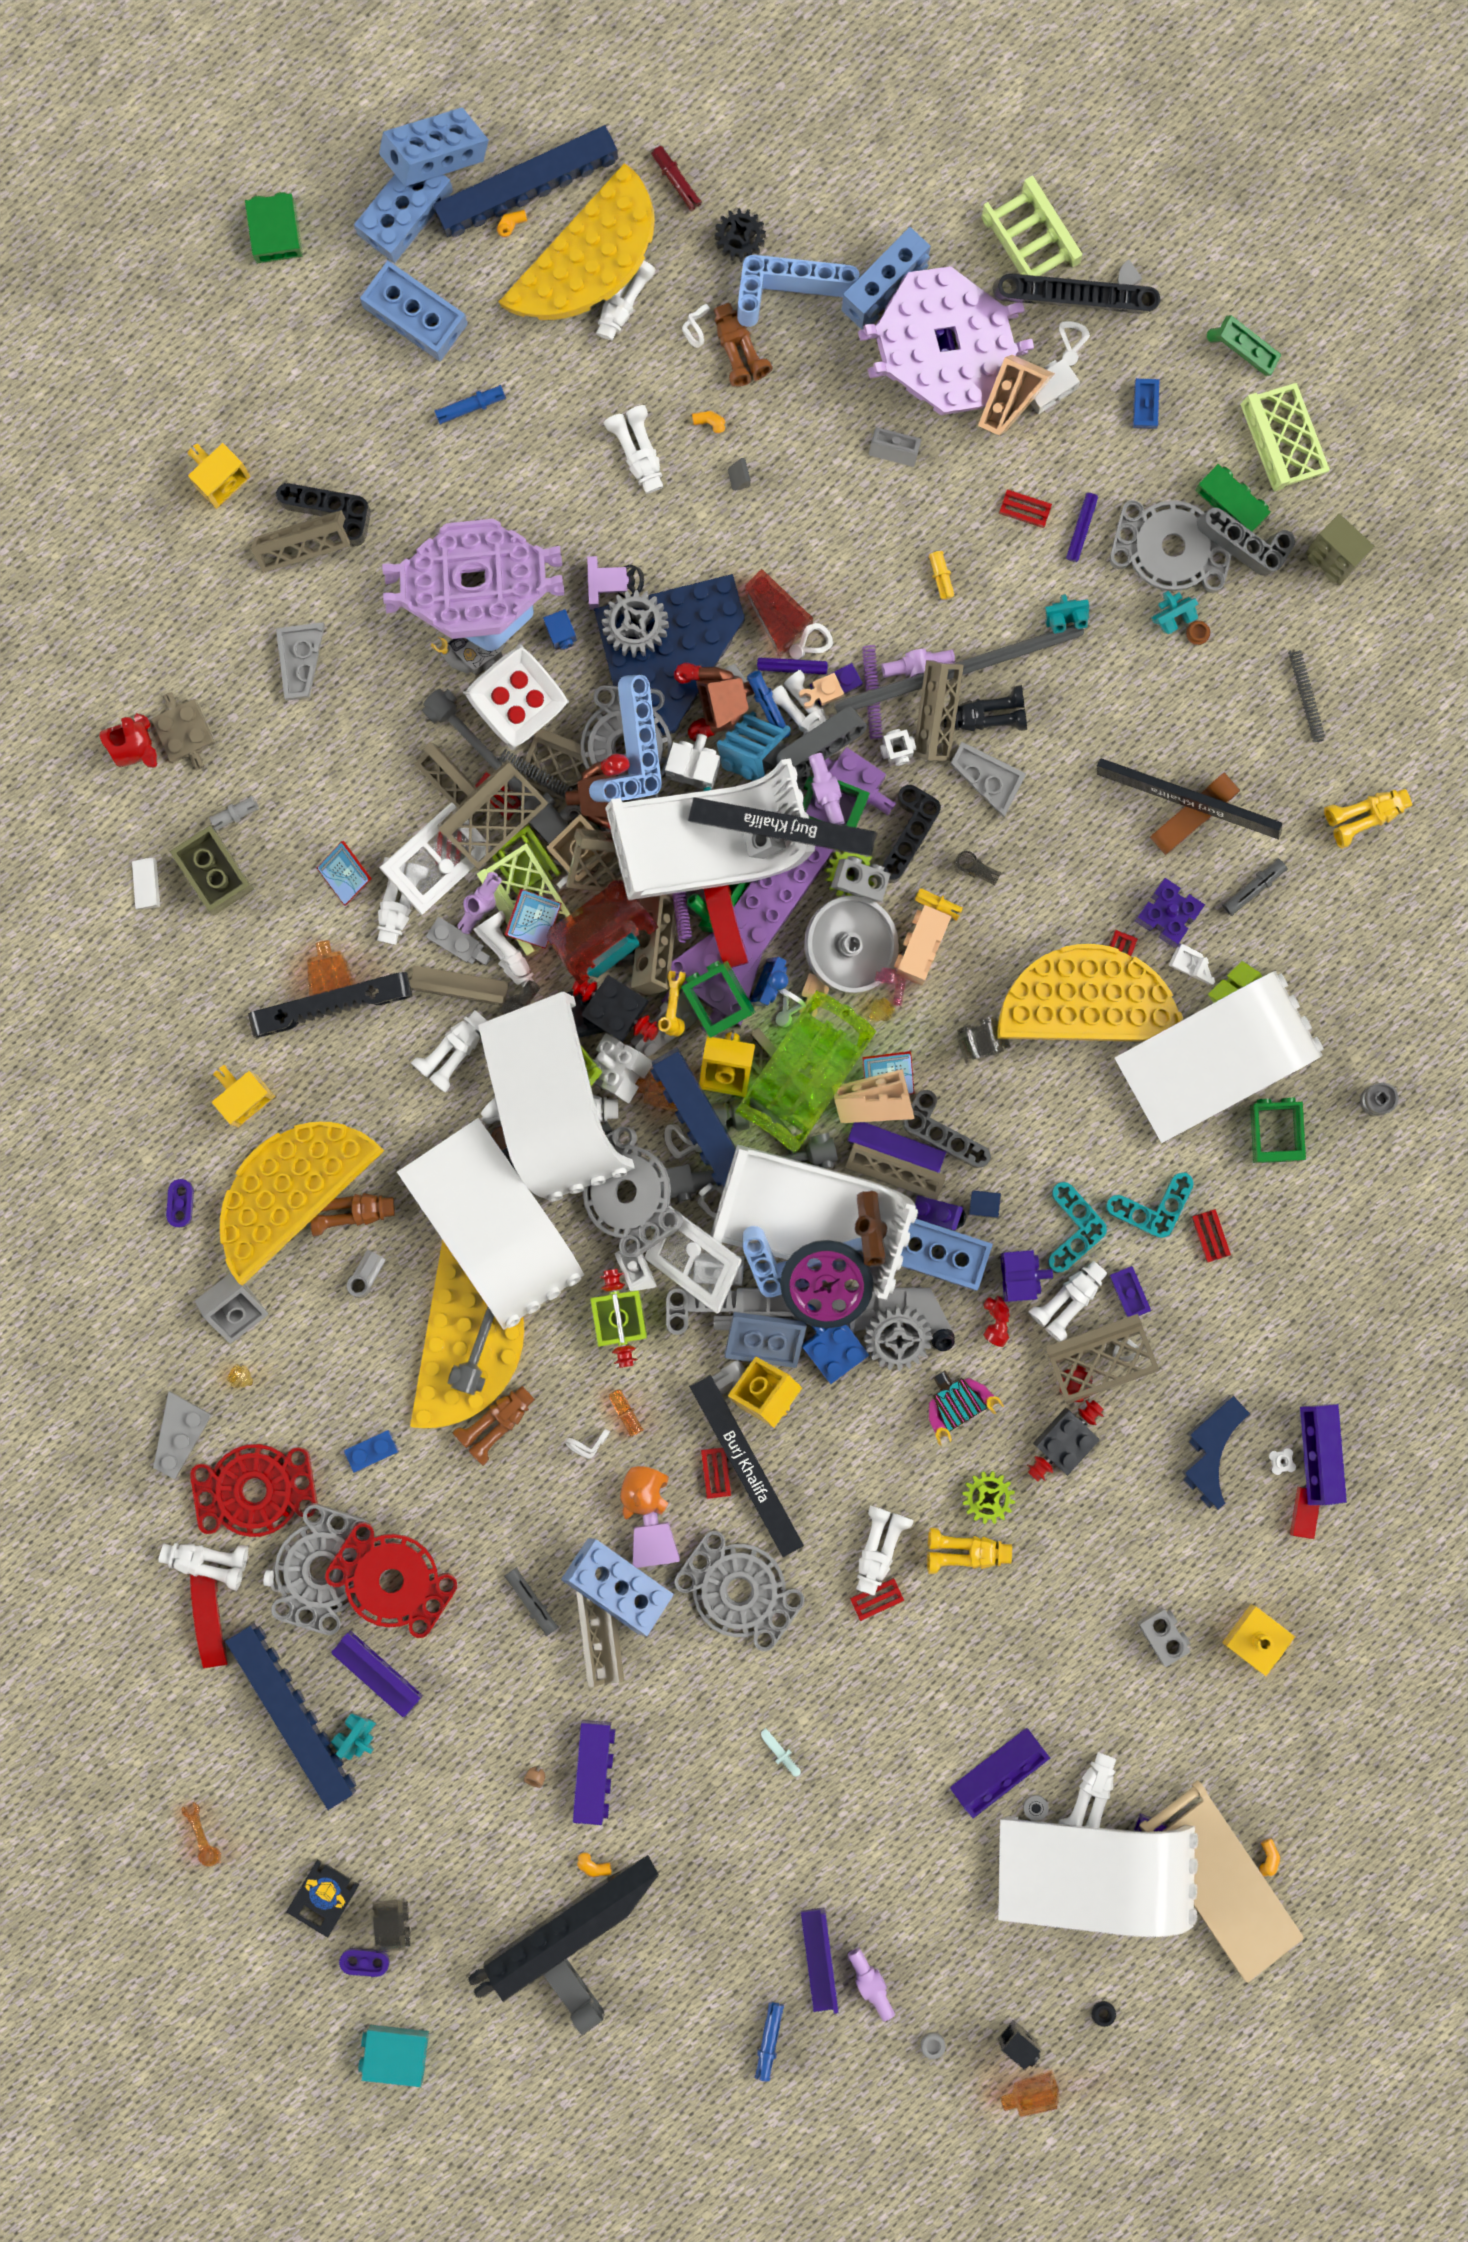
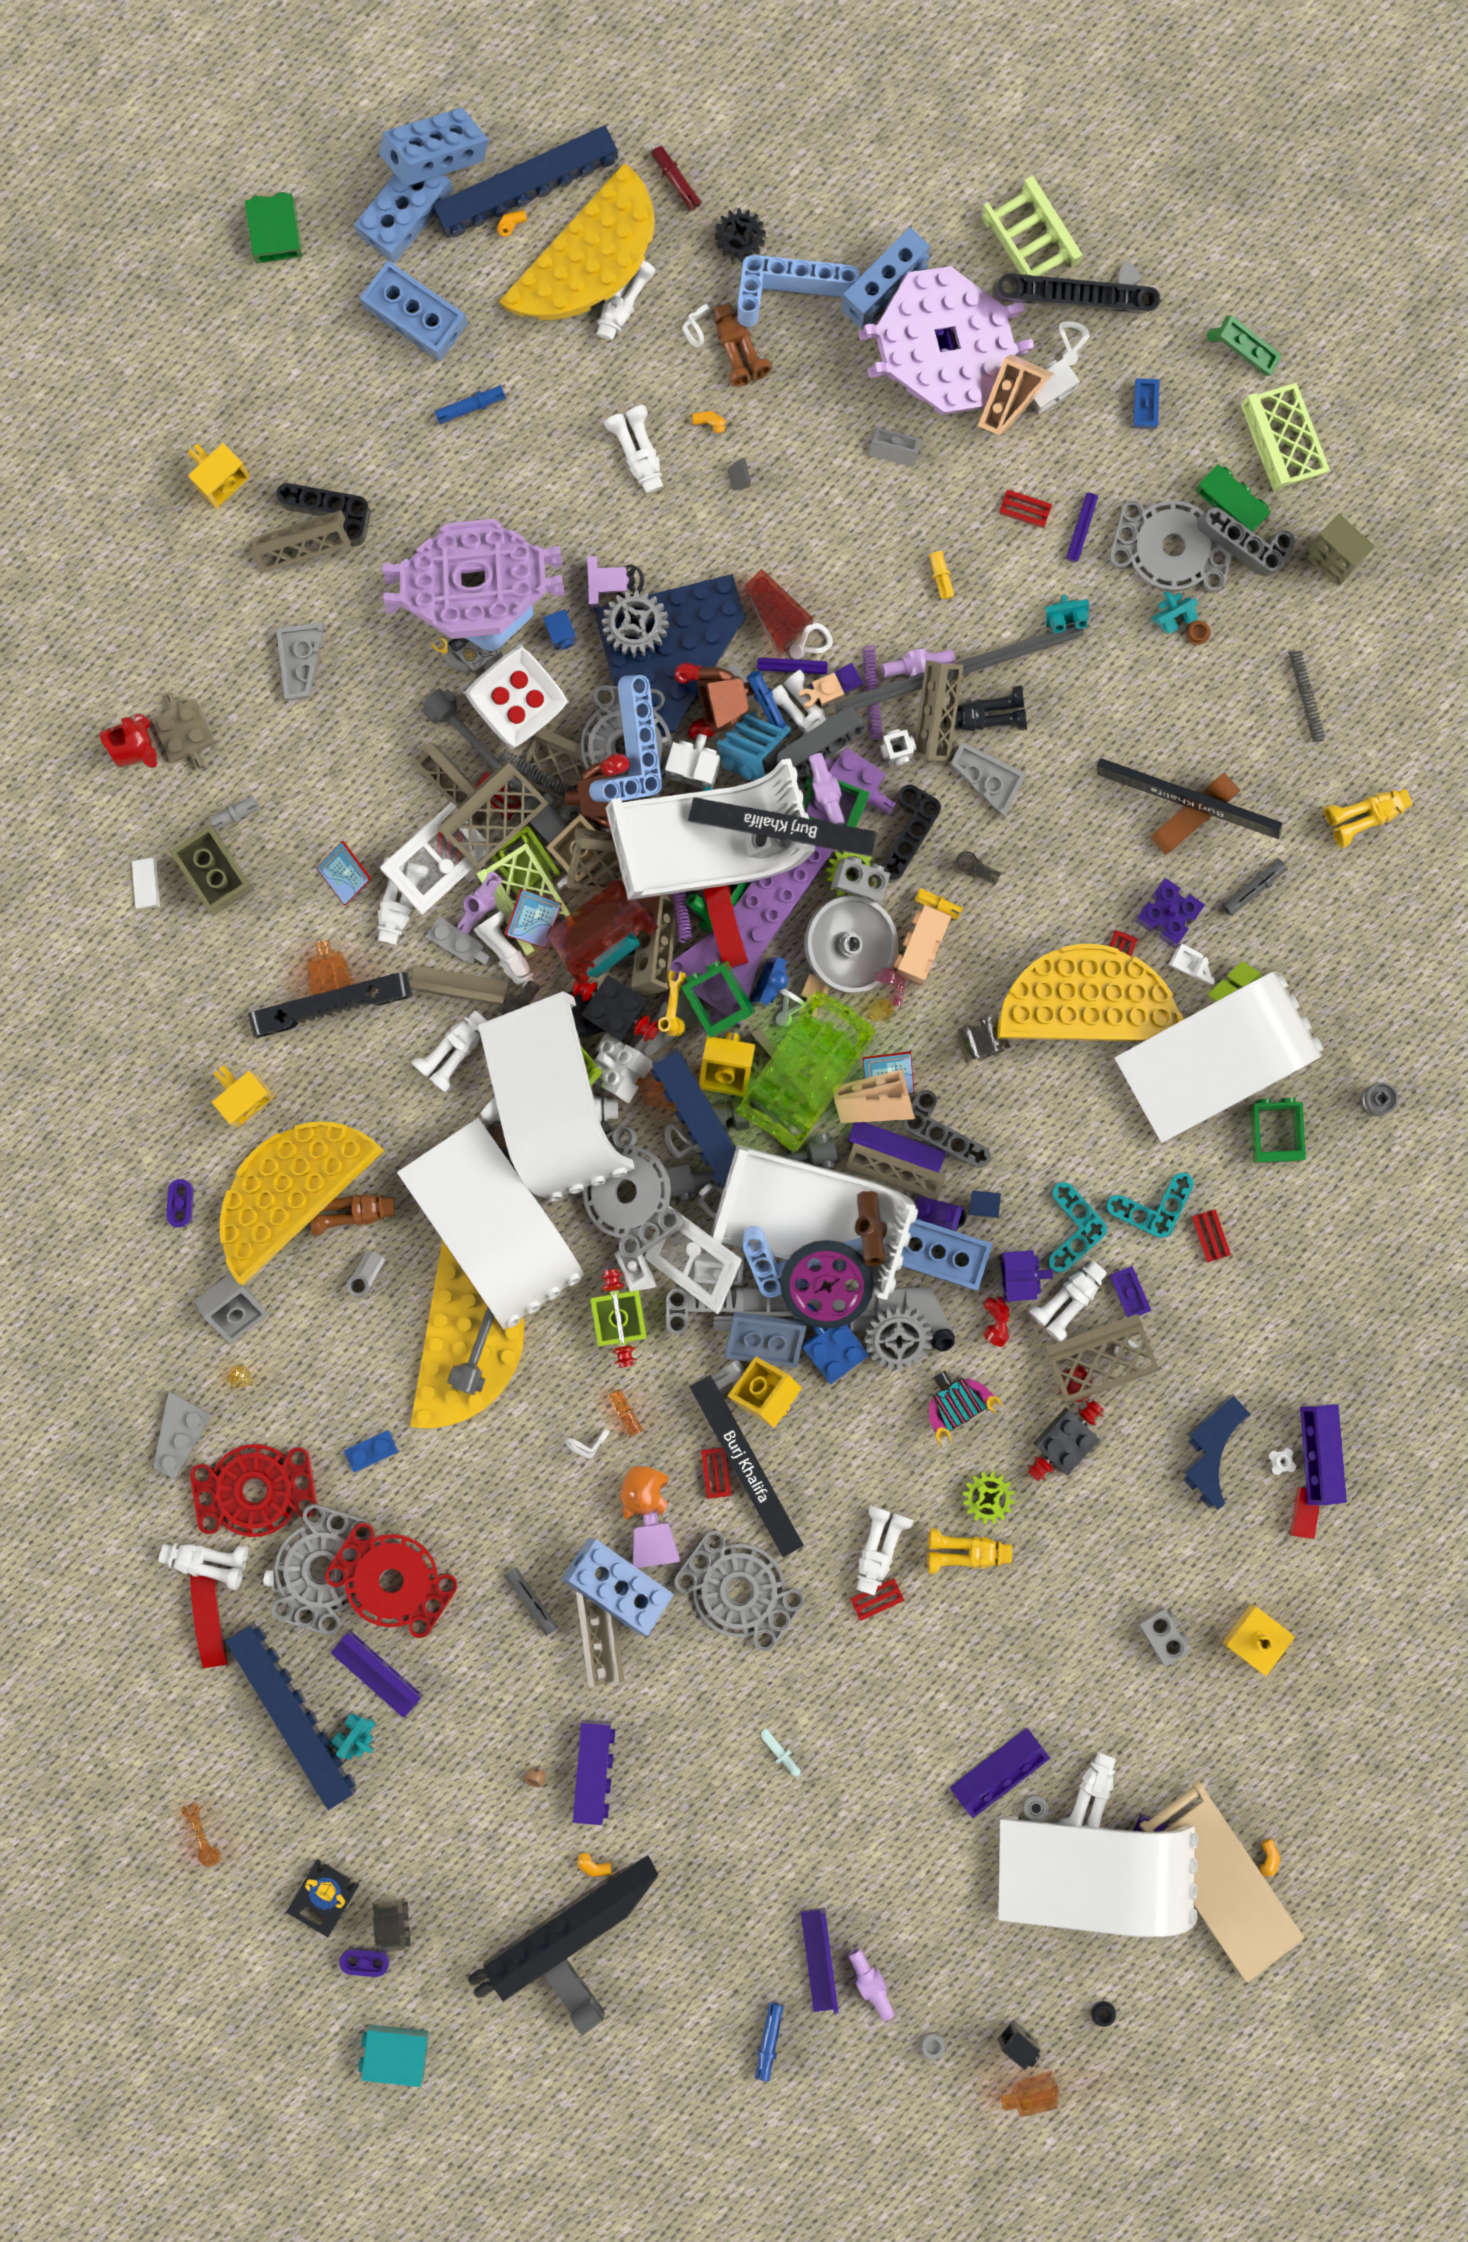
(506, 1411): dark orange piece -> none

